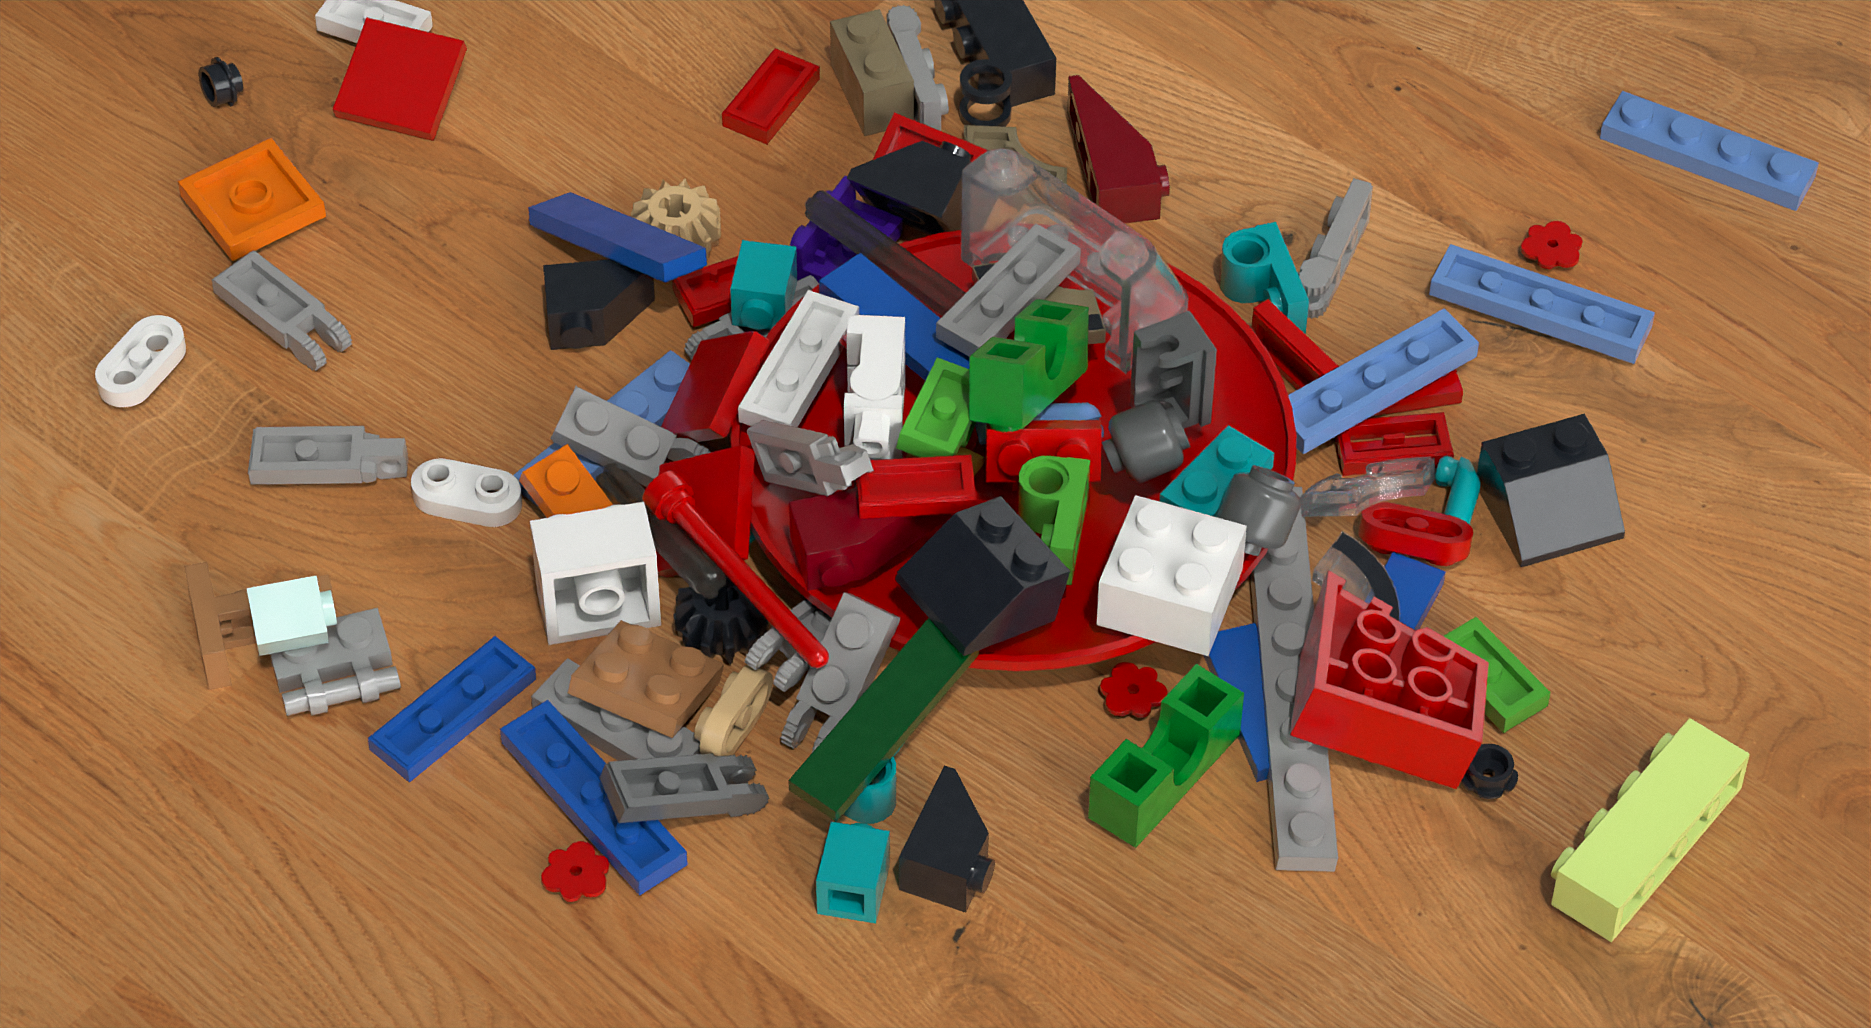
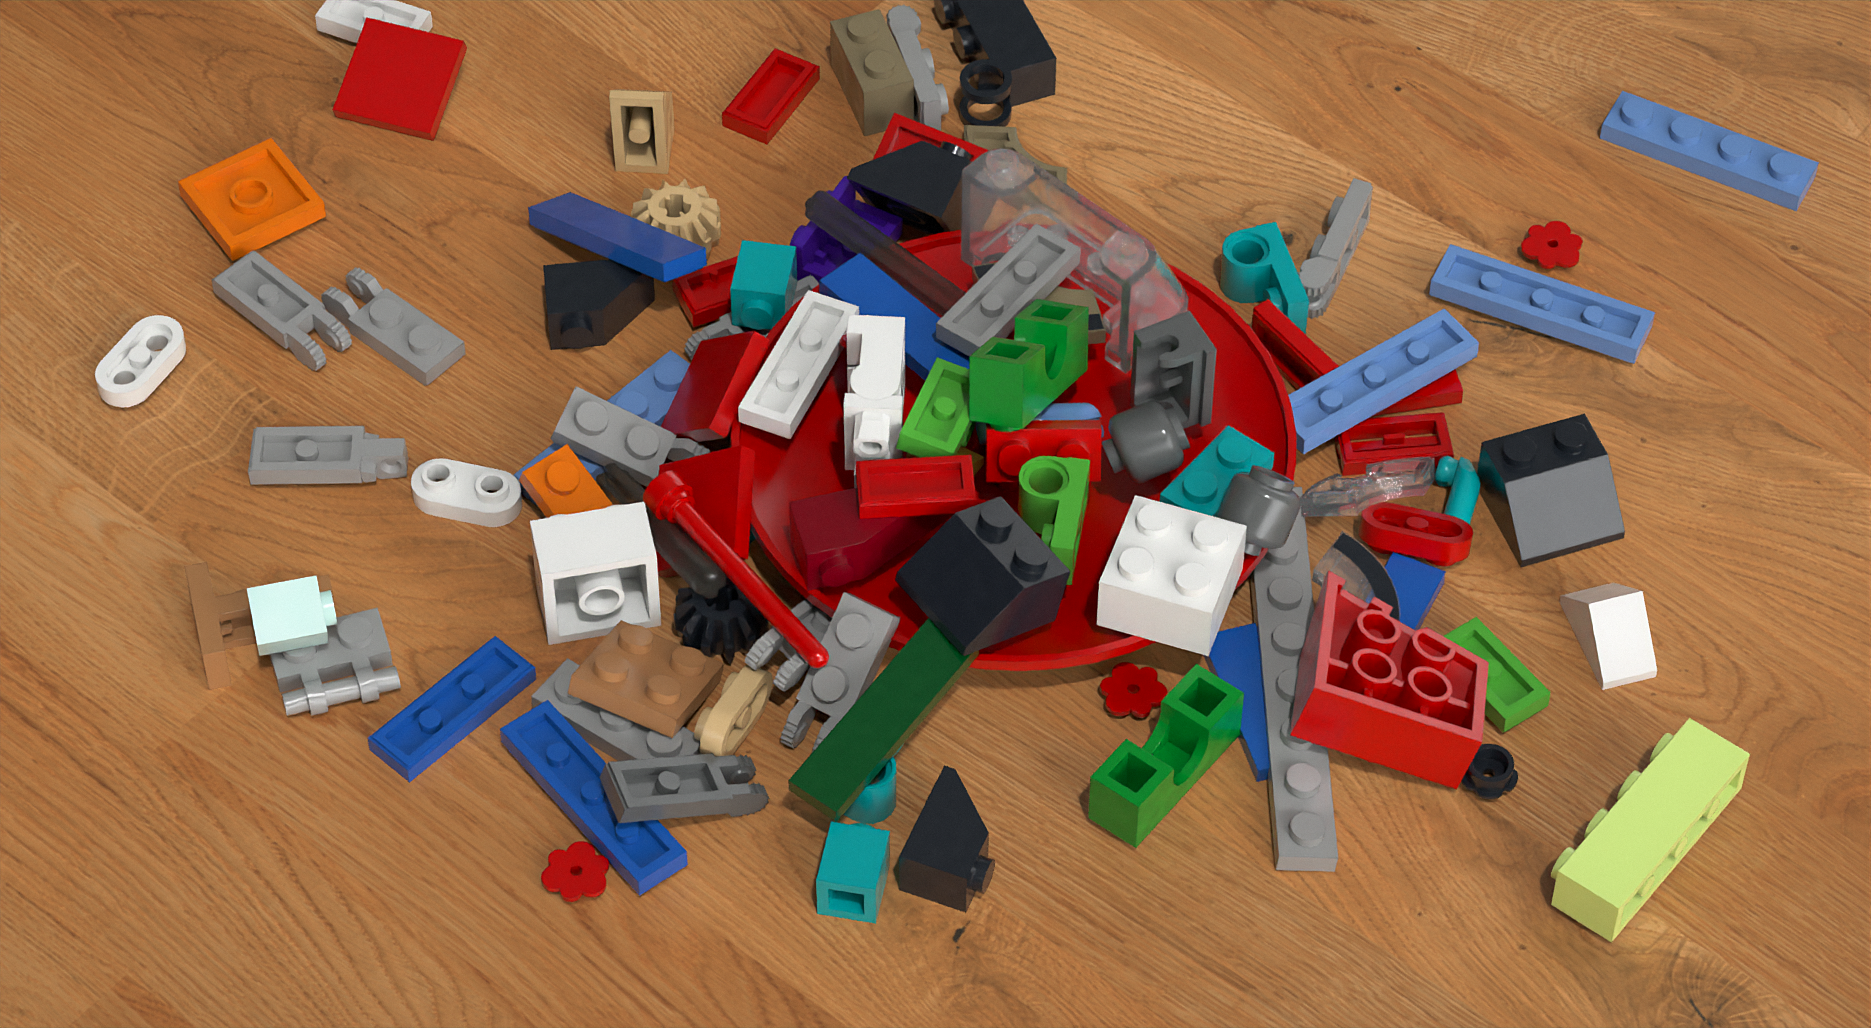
(220, 82): black plate -> none
(394, 328): none -> light grey hinge
(642, 130): none -> tan slope
(806, 458): light grey hinge -> none
(1114, 157): dark red slope -> none
(1612, 633): none -> white slope

